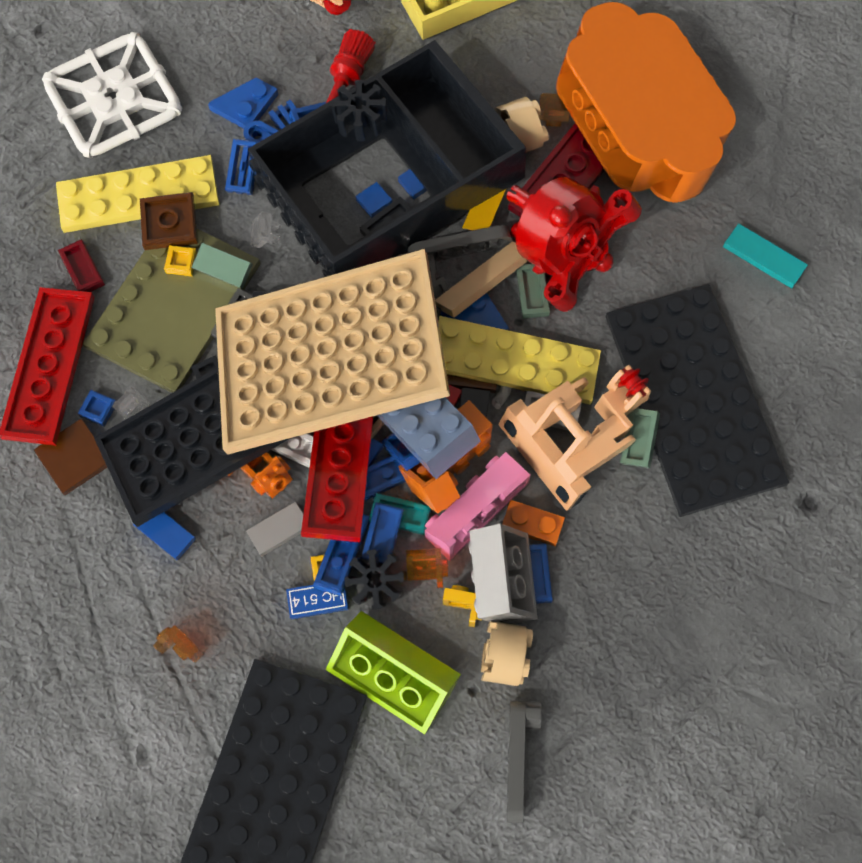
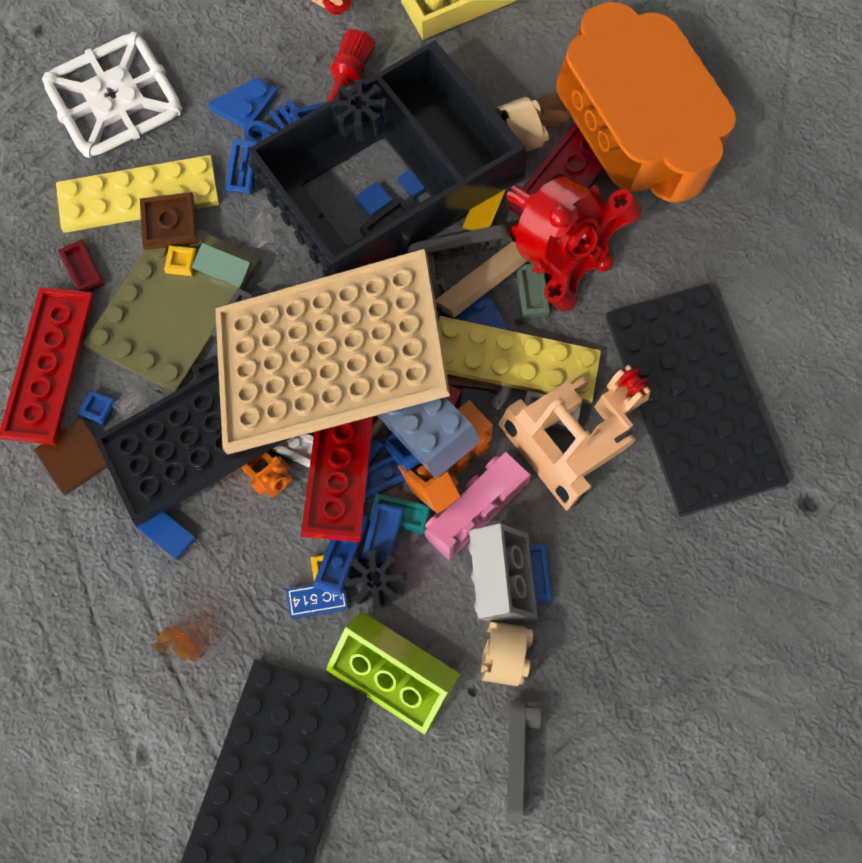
(276, 529): light grey tile -> none
(426, 565): clear orange bracket -> none
(460, 597): yellow bracket -> none
(536, 522): orange plate -> none
(644, 431): sand green tile -> none
(765, 255): teal tile -> none

